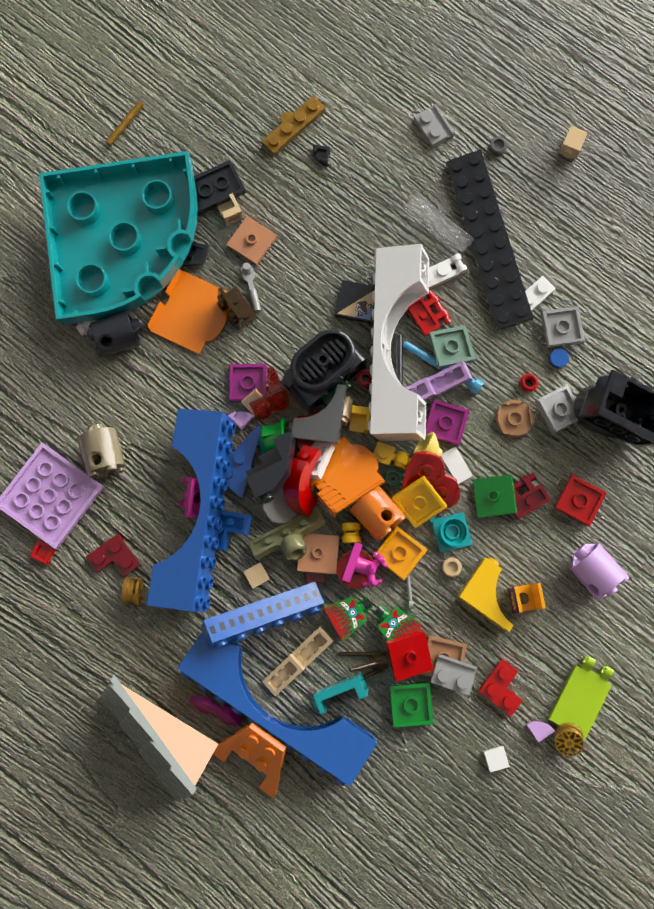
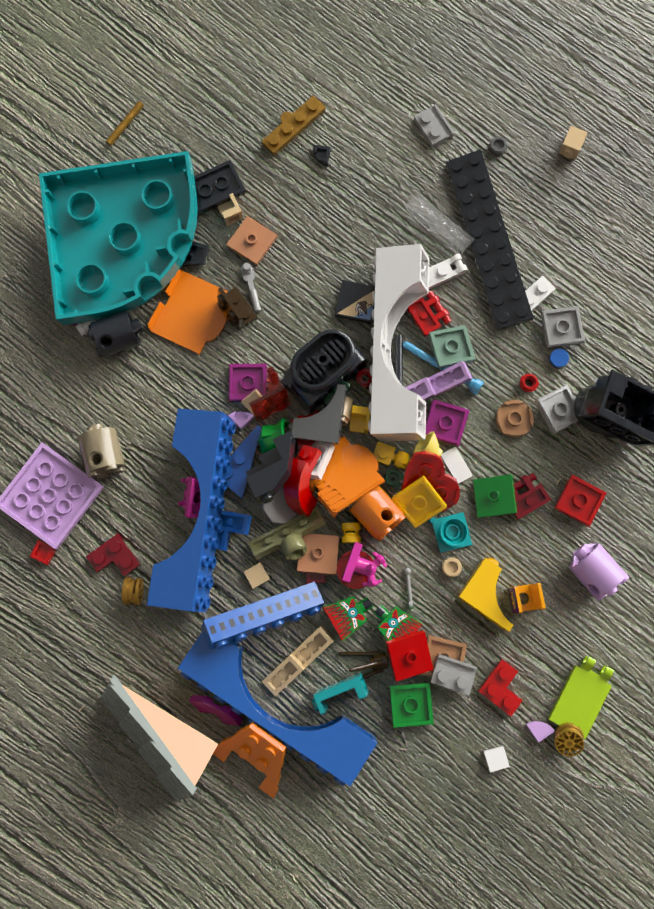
(401, 553): light orange plate -> none

